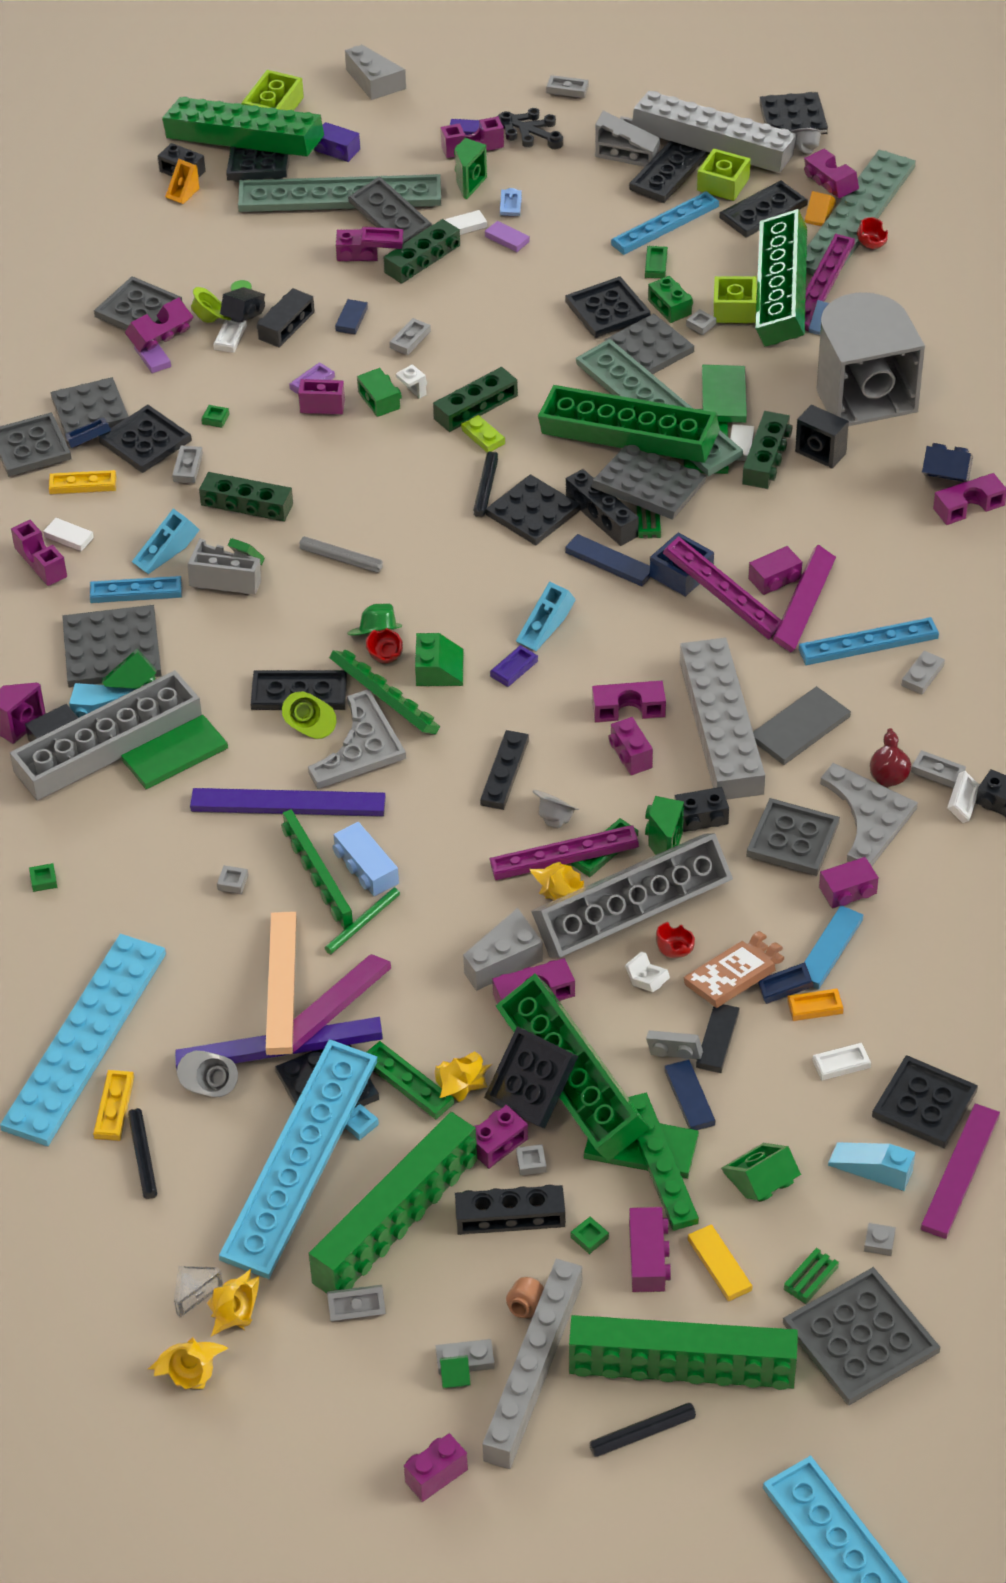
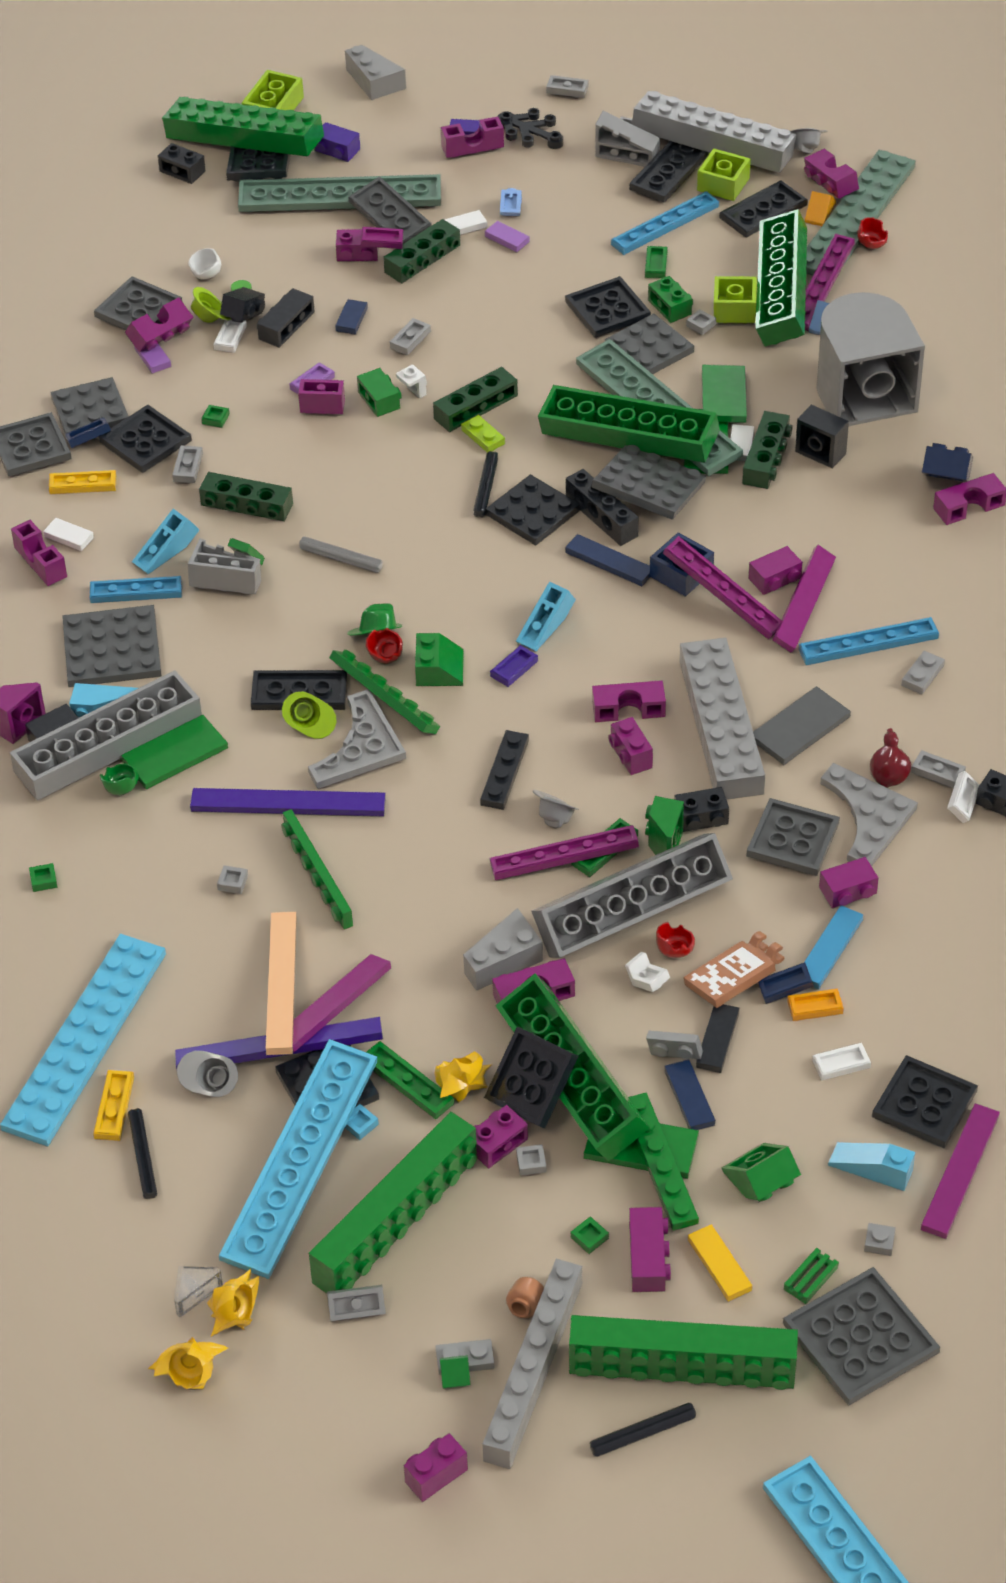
(120, 779): none -> green hair
(131, 672): green slope -> none
(183, 182): light orange slope -> none
(205, 263): none -> white hair
(362, 920): green bar -> none
(365, 859): light blue brick -> none
(470, 166): green slope -> none
(502, 1219): black brick -> none
(557, 880): yellow hair -> none
(649, 531): green tile -> none
(793, 111): black plate -> none

